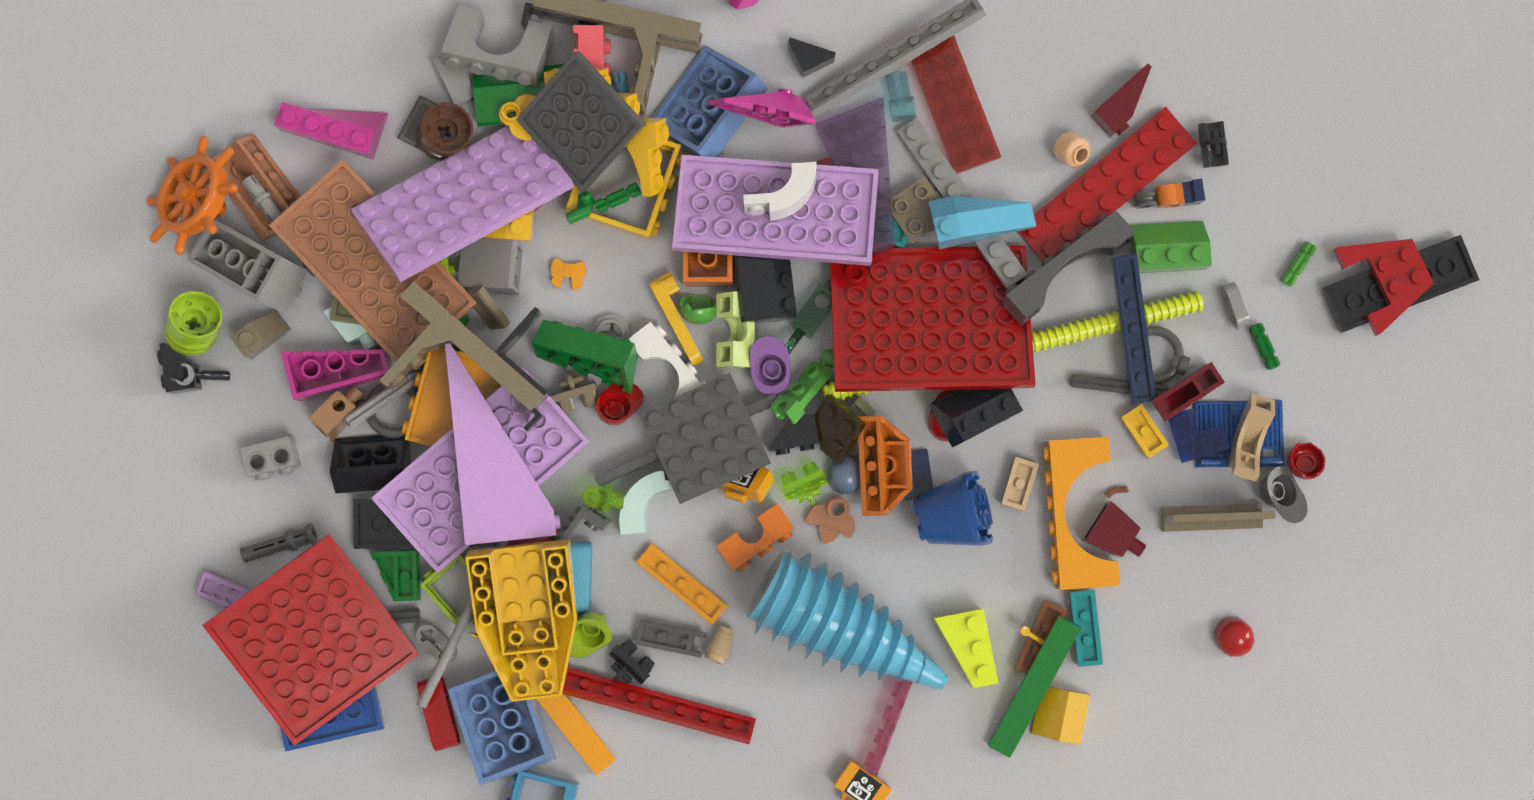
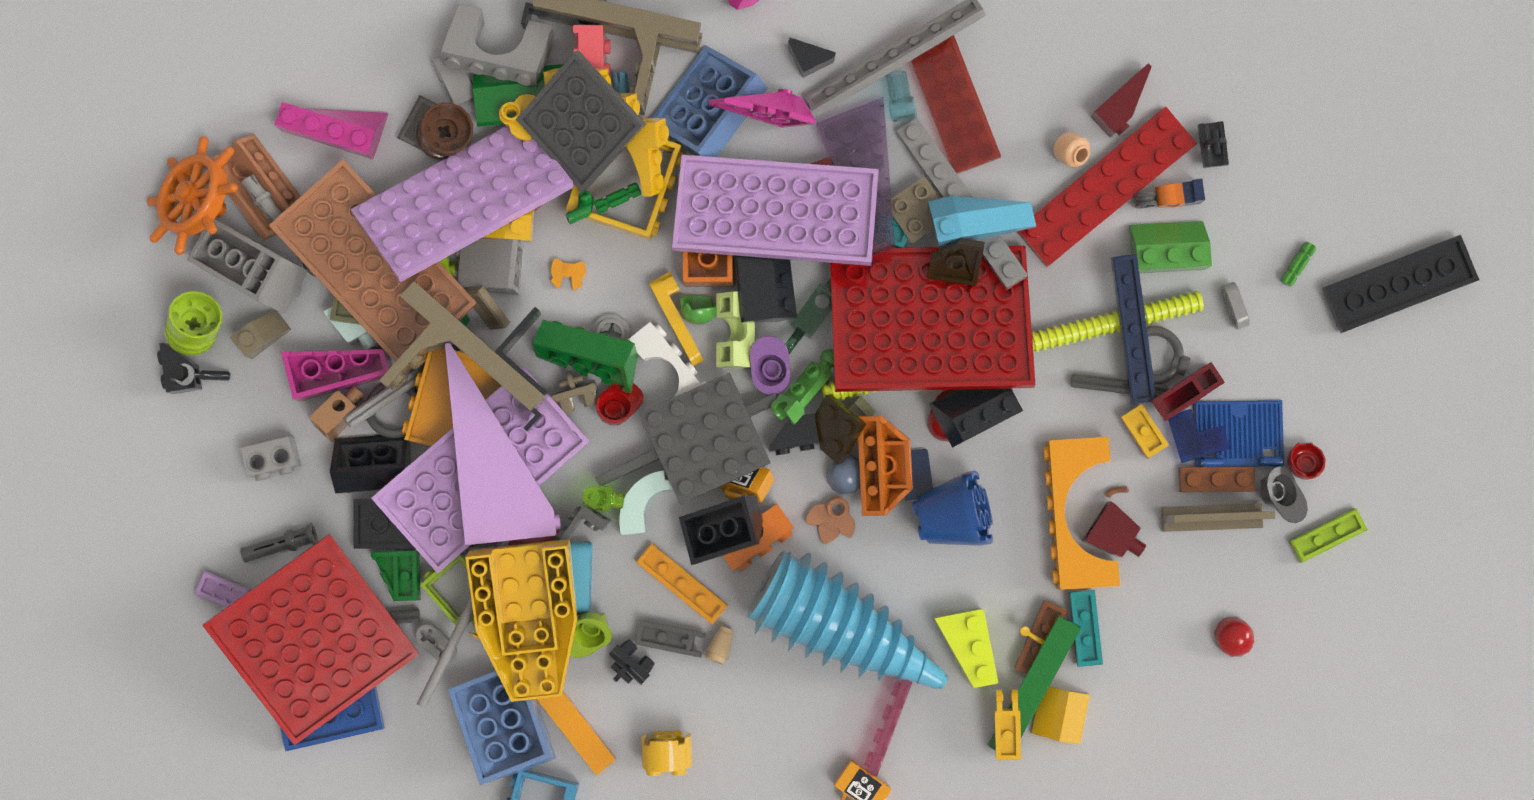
(440, 717): red beam -> none
(658, 706): red plate -> none
(666, 752): none -> yellow brick
(722, 529): none -> black slope
(789, 198): white arch -> none
(806, 487): clear neon green hips -> none
(957, 262): none -> dark brown plate
(1007, 728): none -> yellow hinge
(1019, 484): tan plate -> none
(1104, 239): dark grey arch -> none
(1217, 479): none -> dark orange plate
(1249, 437): tan arch -> none
(1264, 346): green axle -> none
(1328, 535): none -> lime tile
(1397, 271): red wing -> none

